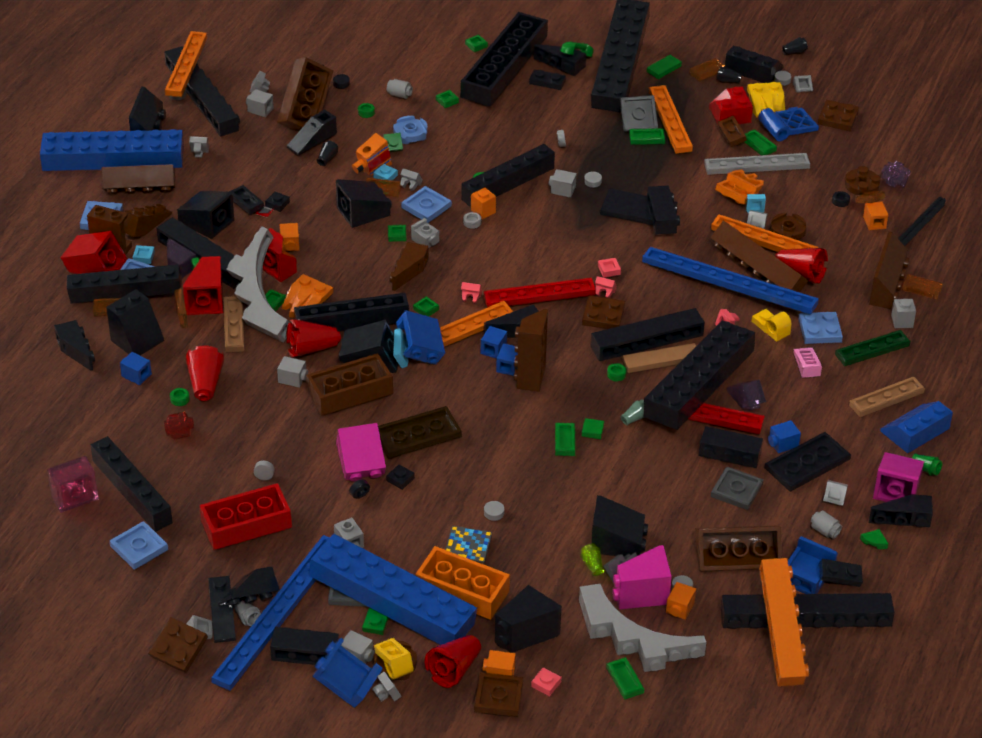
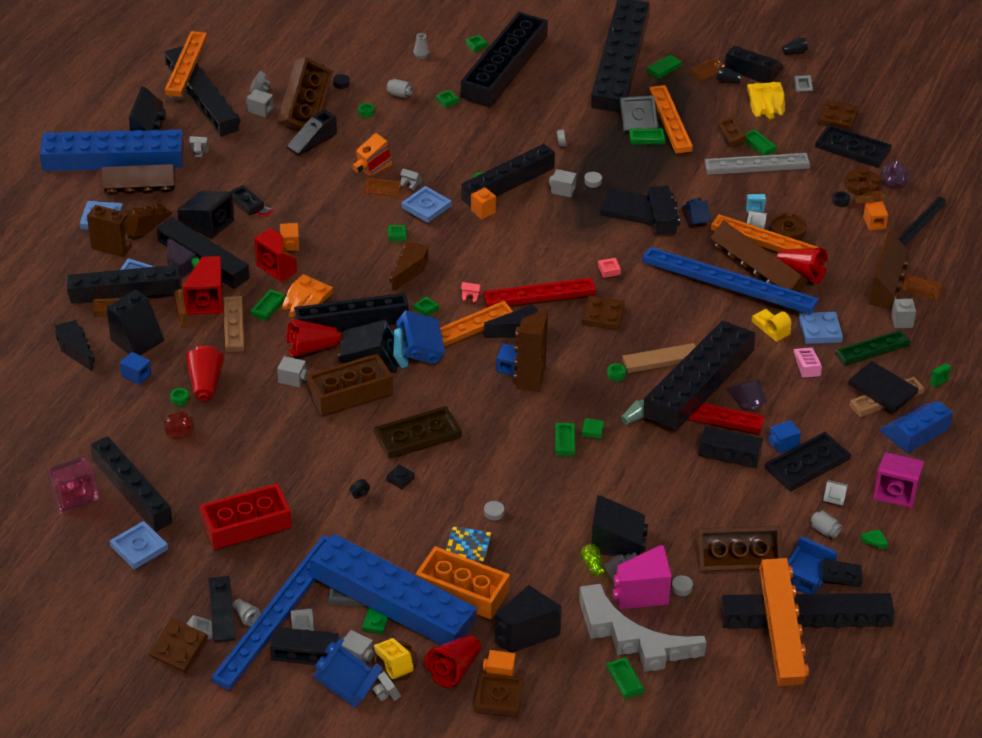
(94, 253): red slope -> none
(144, 254): medium azure plate -> none
(250, 290): light grey arch -> none
(255, 585): black slope -> none
(264, 470): light grey tile -> none
(277, 201): black plate -> none
(302, 619): none -> light grey tile
(328, 151): black cone -> none
(350, 531): light grey brick -> none
(360, 452): dark pink slope -> none
(361, 202): black slope -> none
(385, 172): medium azure plate -> none
(394, 141): green plate -> none
(411, 129): medium blue plate -> none
(421, 47): none -> light grey cone
(424, 233): light grey brick -> none
(472, 220): light grey tile -> none
(493, 341): blue brick -> none
(546, 681): coral plate -> none
(547, 79): black plate -> none
(565, 62): black slope -> none
(569, 47): green bar -> none
(604, 284): coral tile -> none
(647, 334): black brick -> none
(681, 600): orange brick -> none
(696, 211): none -> dark blue slope
(726, 316): coral tile -> none
(732, 103): red slope -> none
(737, 488): dark grey tile -> none
(739, 185): orange plate -> none
(780, 127): blue piece -> none
(783, 77): light grey tile -> none
(853, 146): none -> black tile
(883, 386): none -> black tile
(906, 511): black slope -> none
(932, 464): green cone -> none
(940, 375): none -> green tile

